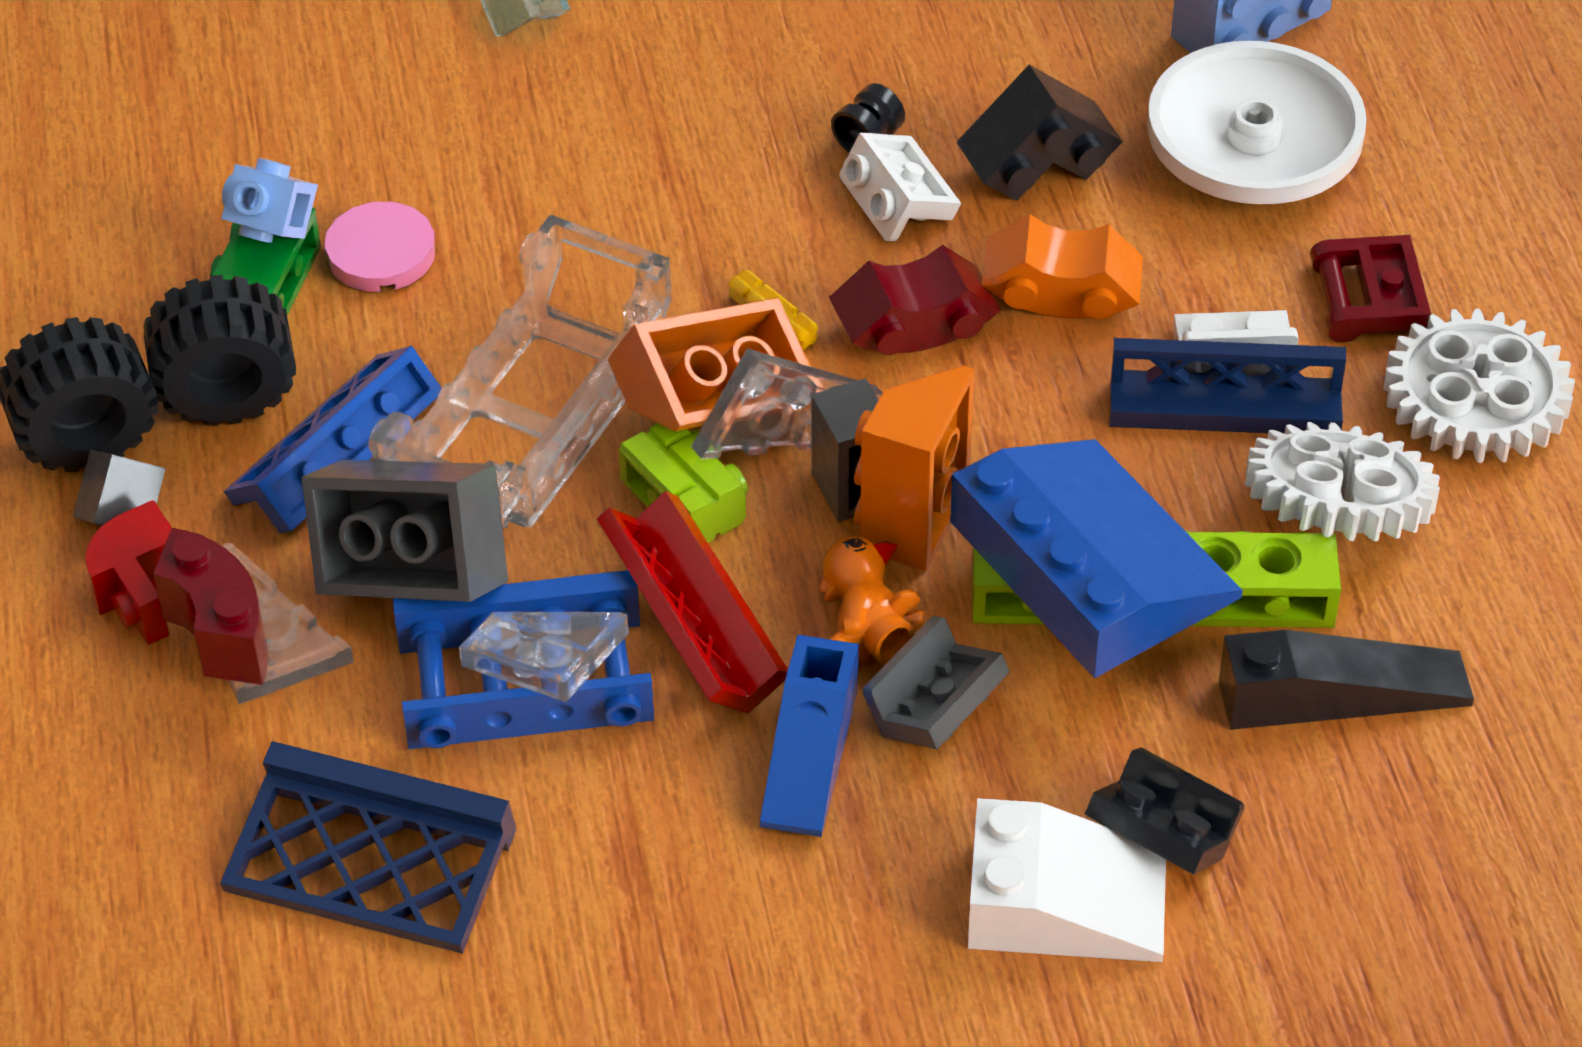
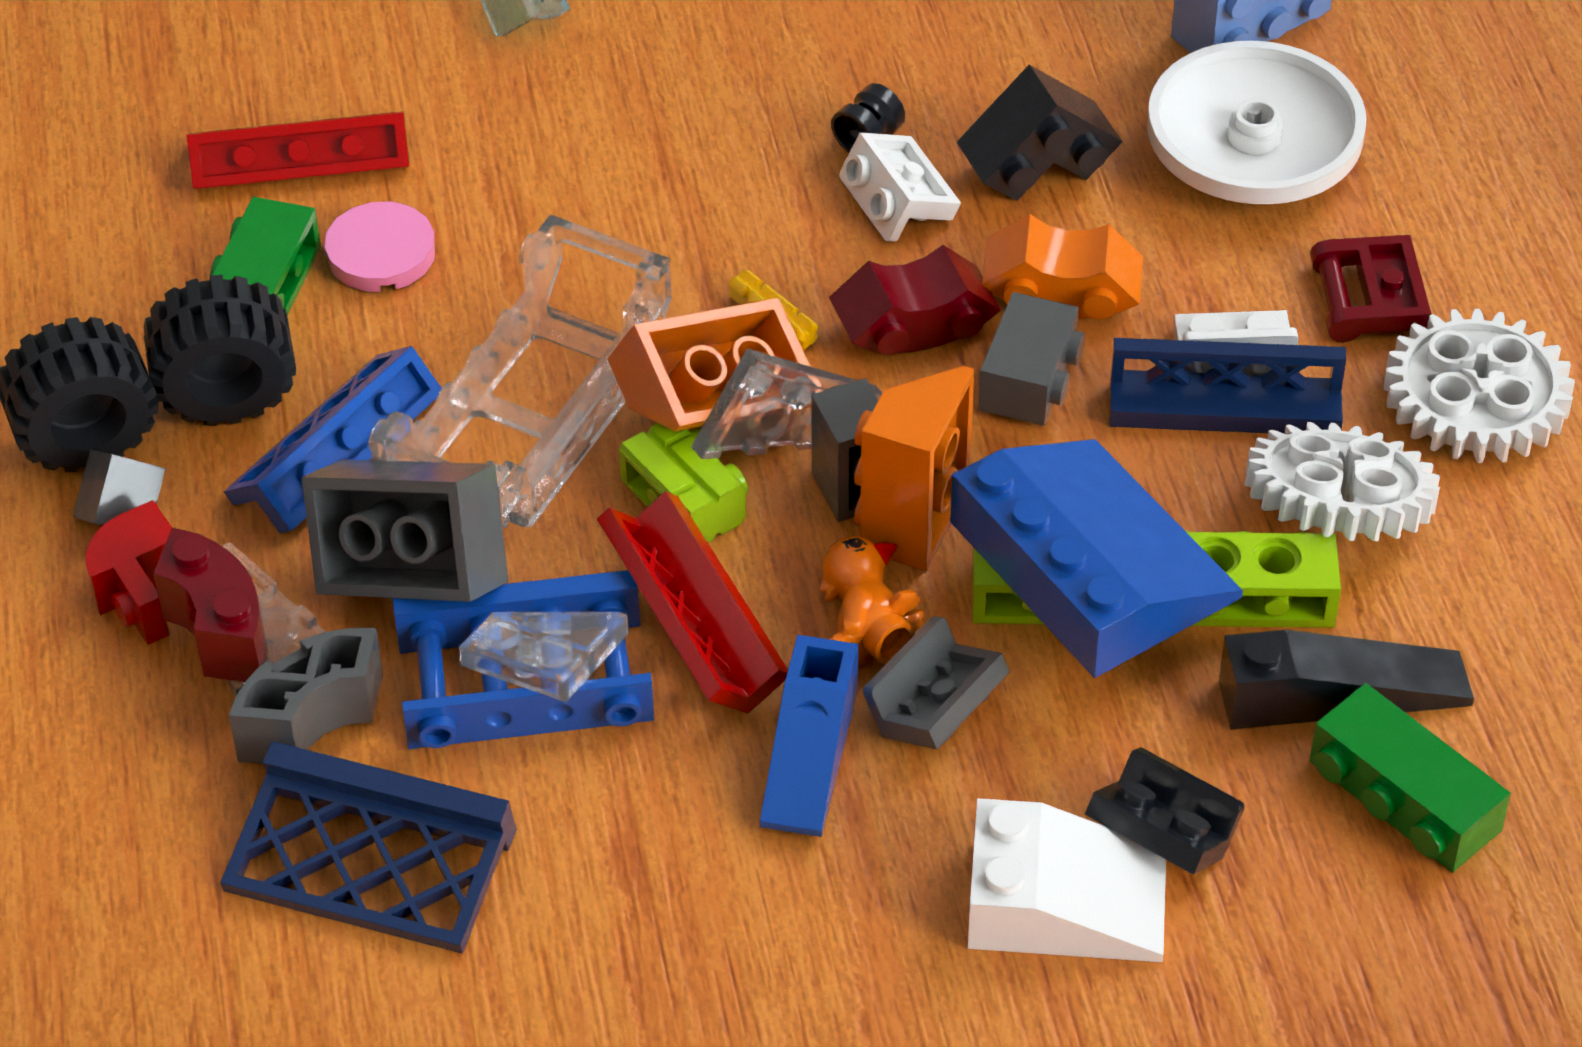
(267, 201): light blue brick -> none
(298, 150): none -> red fence
(308, 693): none -> dark grey brick
(1030, 359): none -> dark grey brick
(1409, 777): none -> green brick

